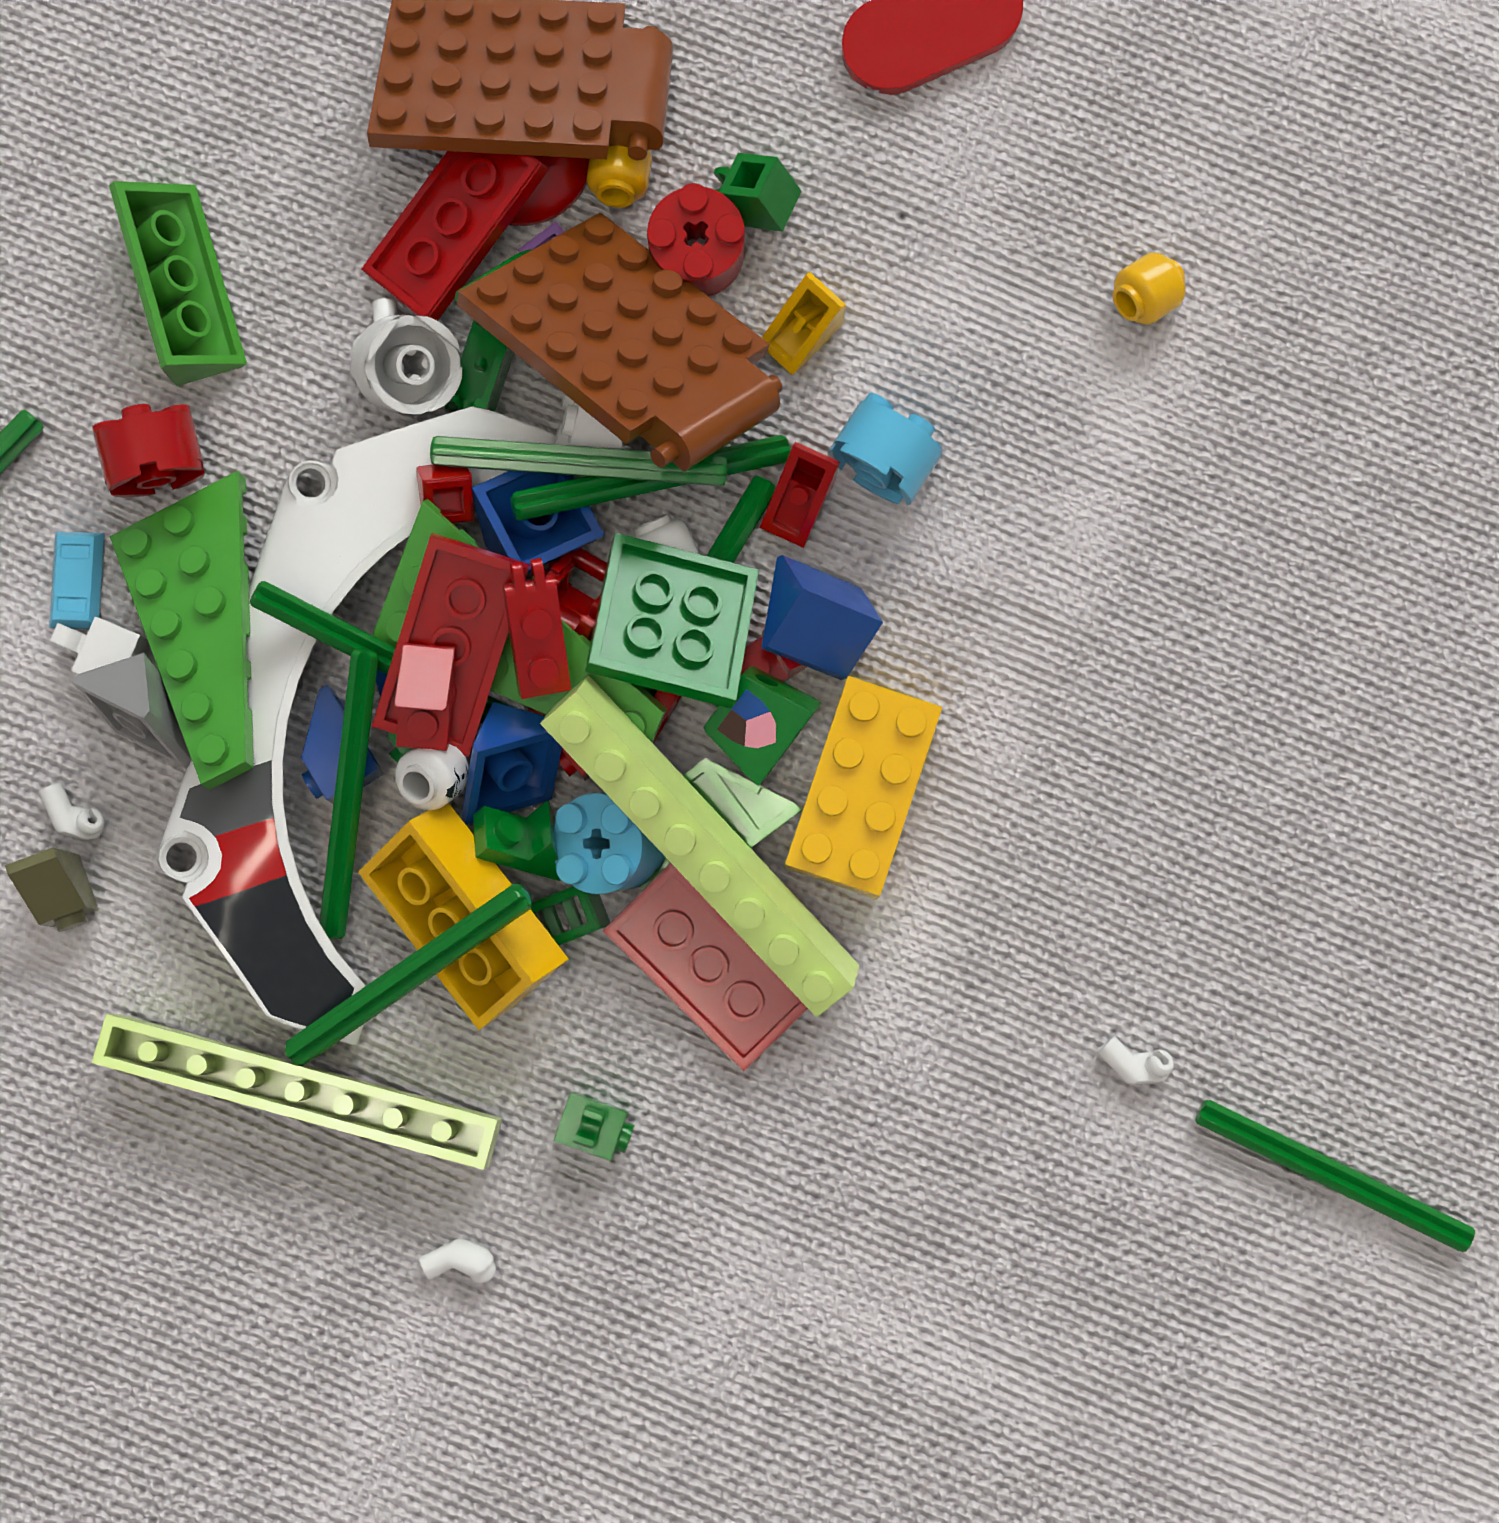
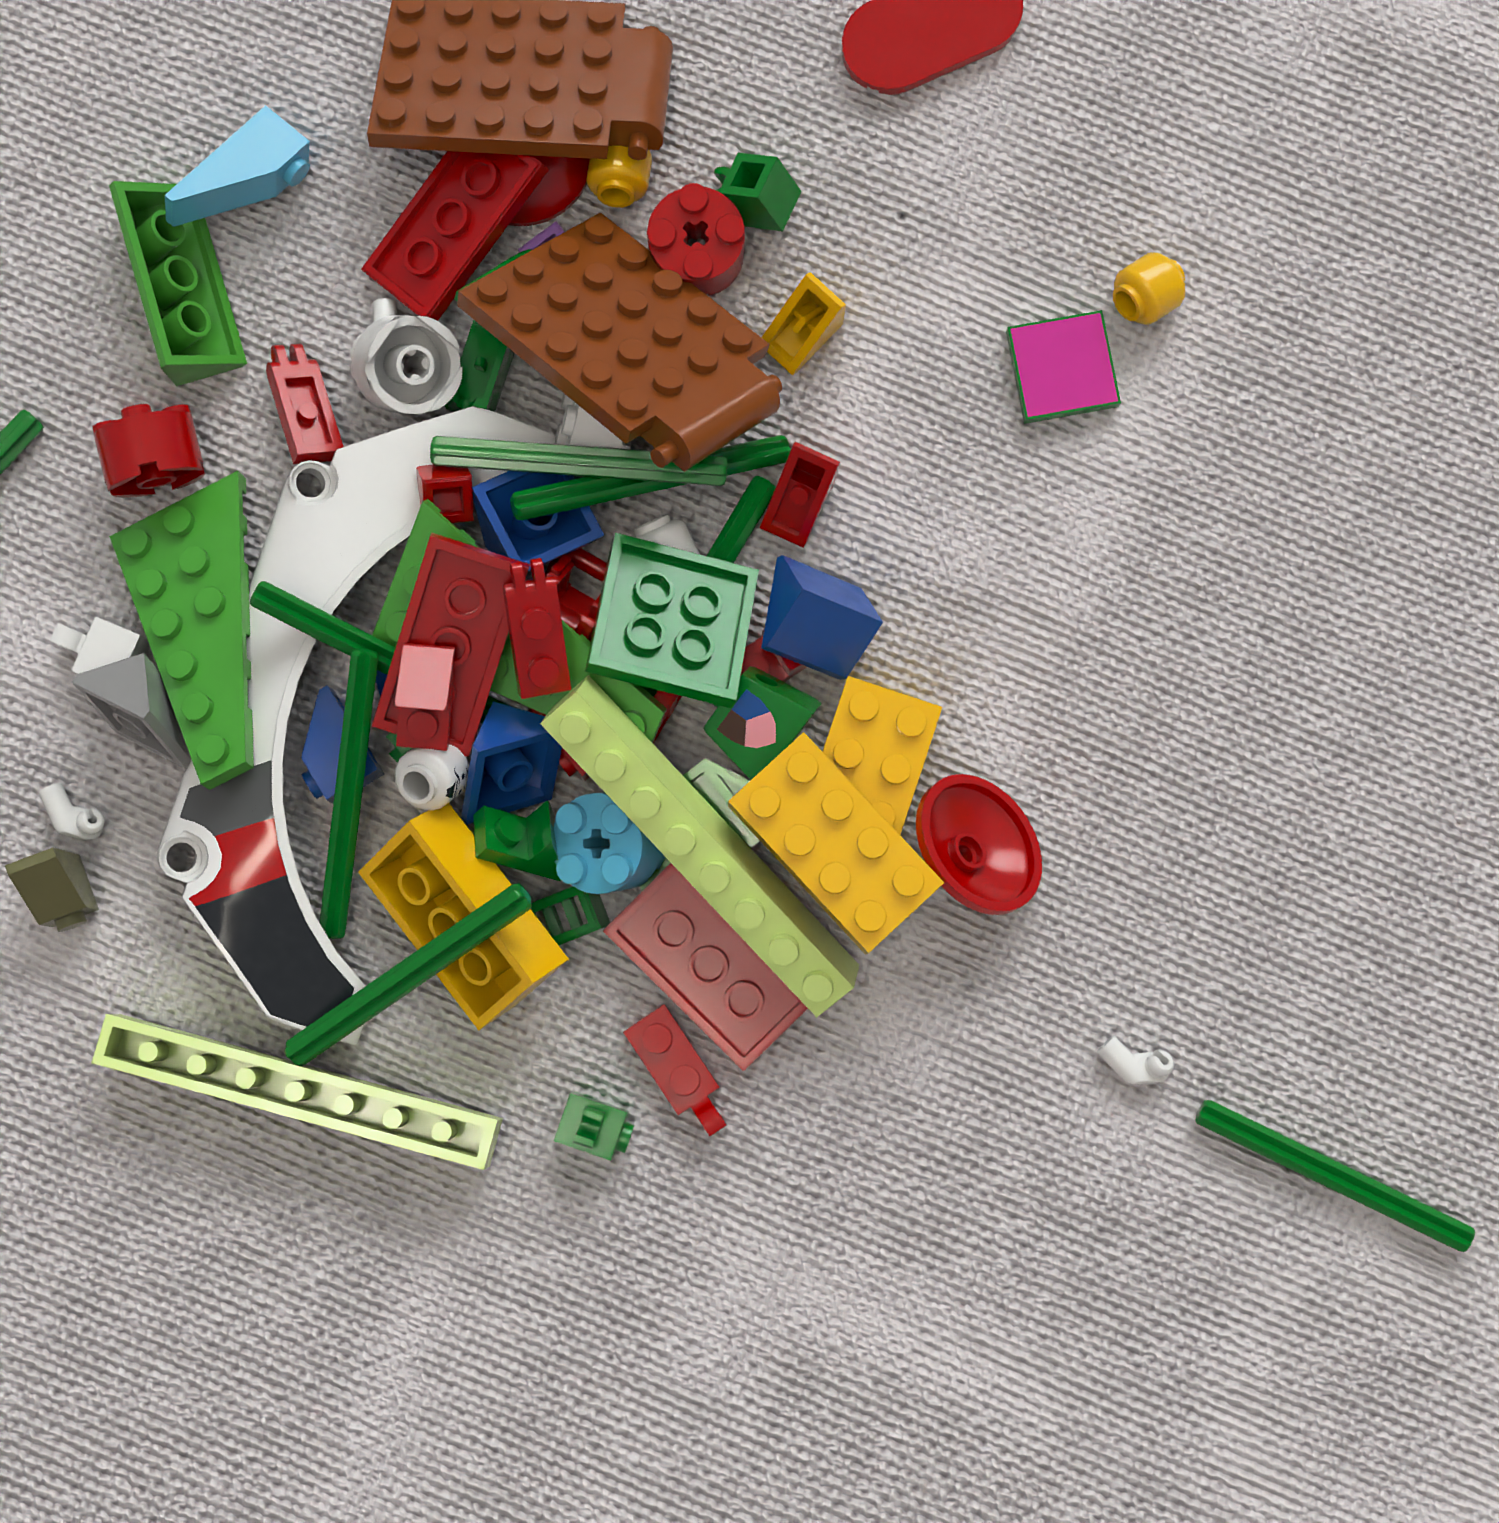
(76, 579): medium azure tile -> none
(243, 170): none -> medium azure slope
(302, 405): none -> hinge
(462, 1256): white arm -> none
(676, 1066): none -> red plate
(835, 843): none -> yellow brick
(887, 449): medium azure brick -> none
(979, 844): none -> red dish
(1063, 367): none -> dark pink tile

